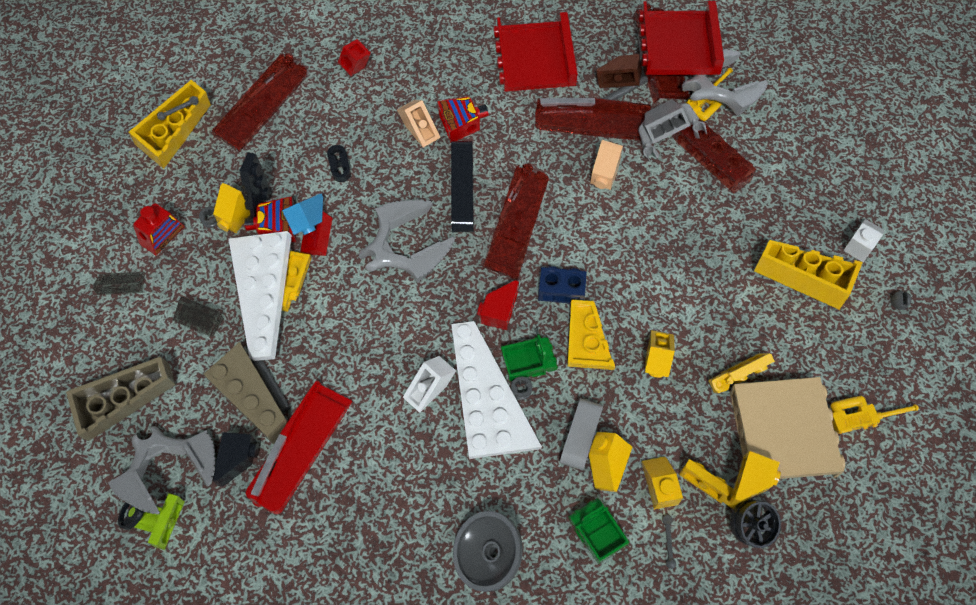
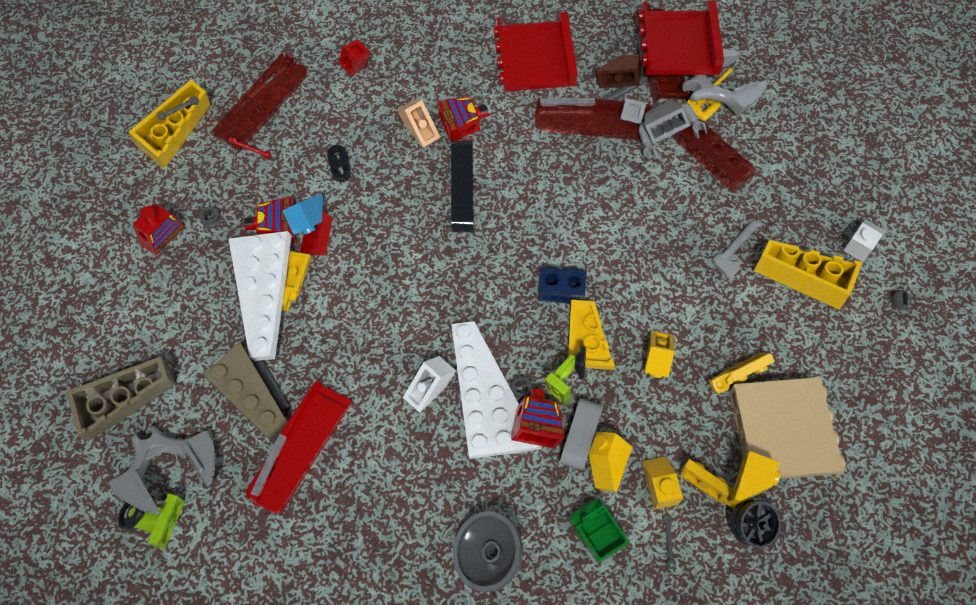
(119, 283): clear smoke slope -> none
(197, 317): clear smoke slope -> none
(230, 209): yellow slope -> none
(234, 456): black slope -> none
(254, 183): black wing -> none
(266, 154): none -> red hinge
(392, 216): light grey piece -> none
(498, 306): red slope -> none
(516, 222): clear red piece -> none
(529, 358): green piece -> none
(538, 421): none -> red torso
(555, 382): none -> lime piece
(606, 165): light nougat slope -> none
(633, 111): none -> light grey tile
(723, 262): none -> light grey piece
(863, 418): yellow piece -> none

